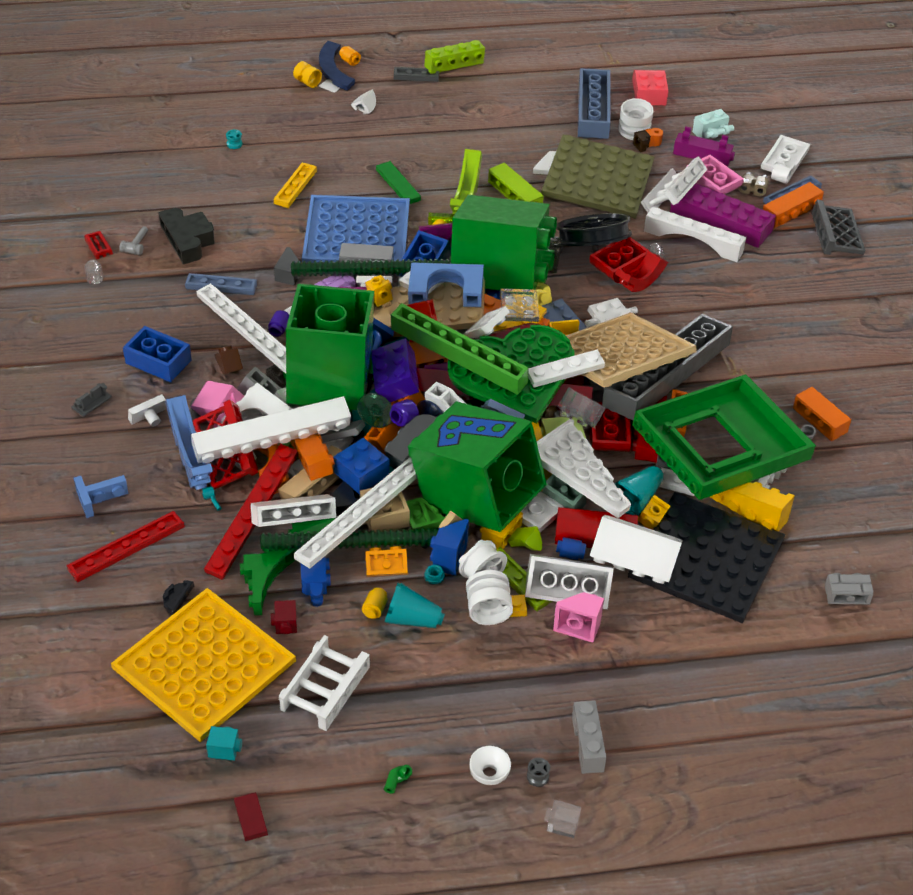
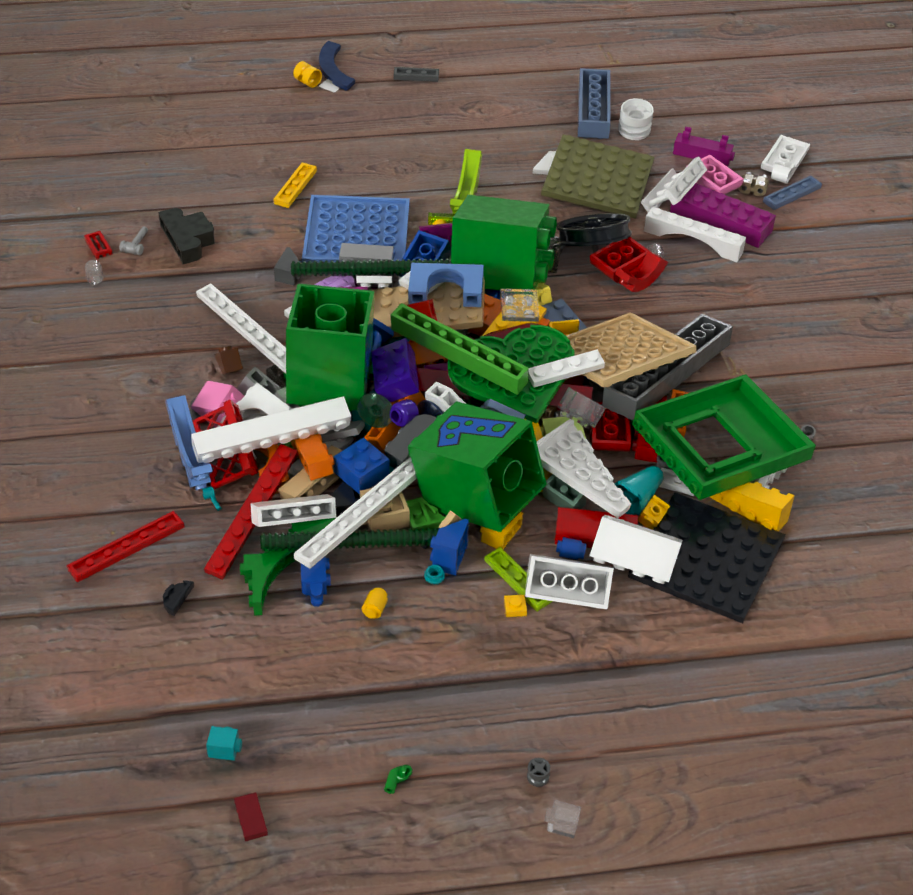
(91, 401): dark grey hinge -> none
(99, 492): medium blue bracket -> none
(147, 410): white tile -> none
(157, 353): blue brick -> none
(203, 663): yellow plate -> none
(222, 283): sand blue tile -> none
(234, 139): teal wheel -> none
(278, 323): dark purple brick -> none
(284, 617): dark red brick -> none
(336, 697): white fence -> none
(350, 55): light orange brick -> none
(365, 102): white brick -> none
(381, 289): yellow brick -> none
(386, 562): light orange bracket -> none
(398, 182): green tile -> none
(413, 609): teal cone -> none
(454, 56): lime brick -> none
(482, 557): white wheel -> none
(486, 323): white plate -> none
(489, 597): white wheel -> none
(490, 757): white piece -> none
(512, 184): lime brick -> none
(526, 537): lime tile -> none
(540, 511): white plate -> none
(579, 616): bright pink slope -> none
(591, 744): light grey arch -> none
(606, 311): white plate -> none
(647, 138): leg -> none
(651, 86): coral brick -> none
(712, 124): light aqua brick -> none
(794, 203): orange brick -> none
(821, 413): orange brick -> none
(825, 229): dark grey fence -> none
(848, 589): light grey brick -> none

